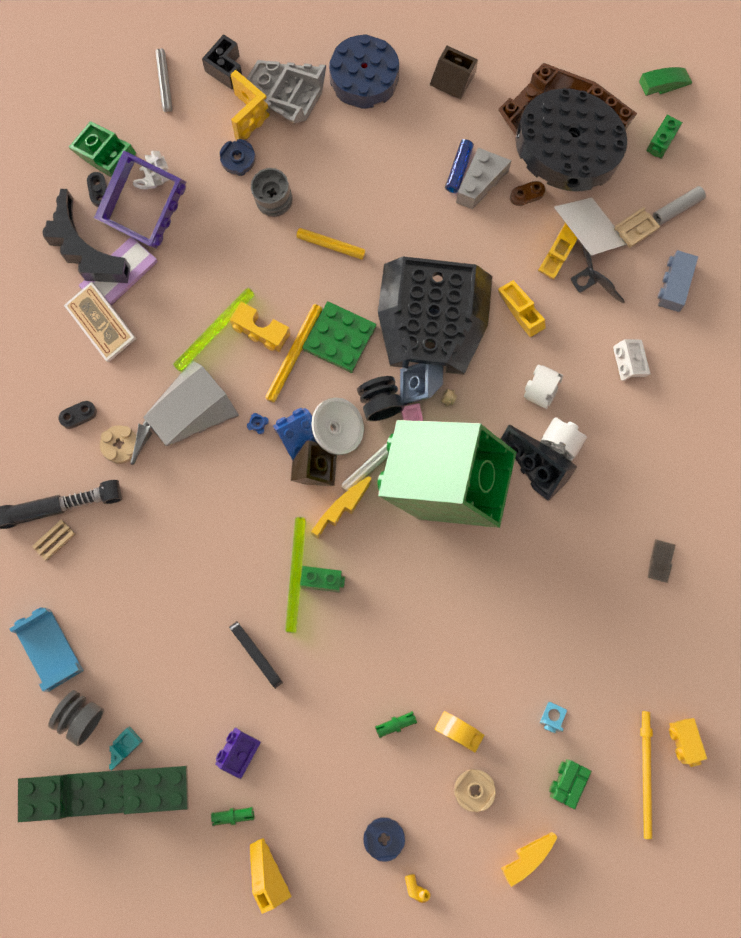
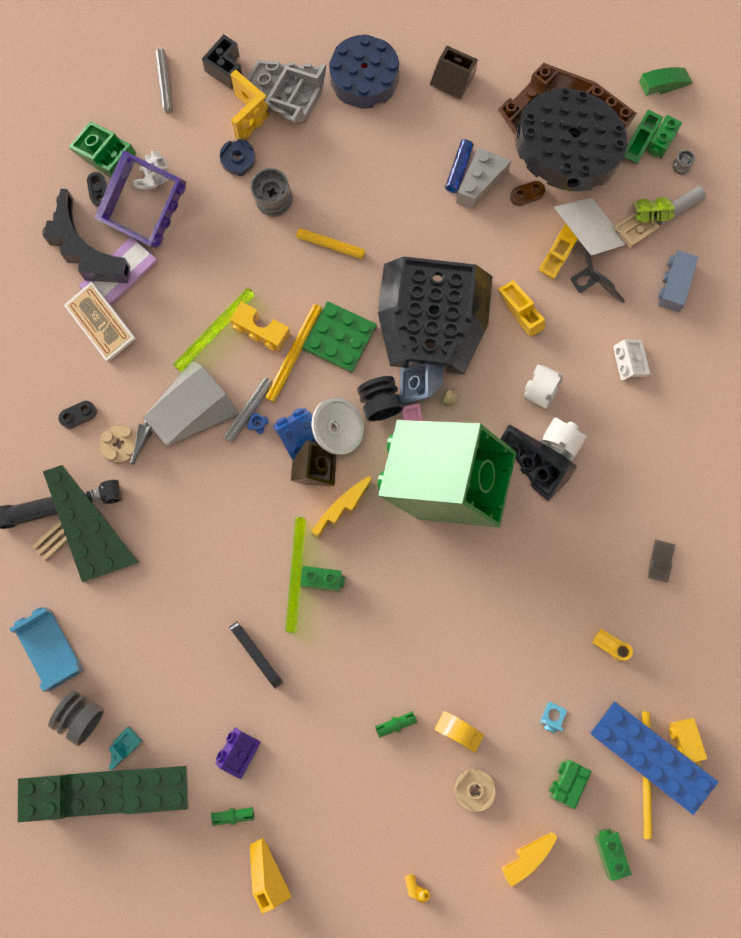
(89, 535): none -> dark green wing
(248, 410): none -> light grey axle
(366, 468): white axle -> none
(394, 845): dark blue plate -> none
(611, 644): none -> yellow piece
(612, 854): none -> green brick
(643, 136): none -> green slope
(648, 207): none -> lime hinge
(654, 758): none -> blue plate
(683, 162): none -> flat silver wheel

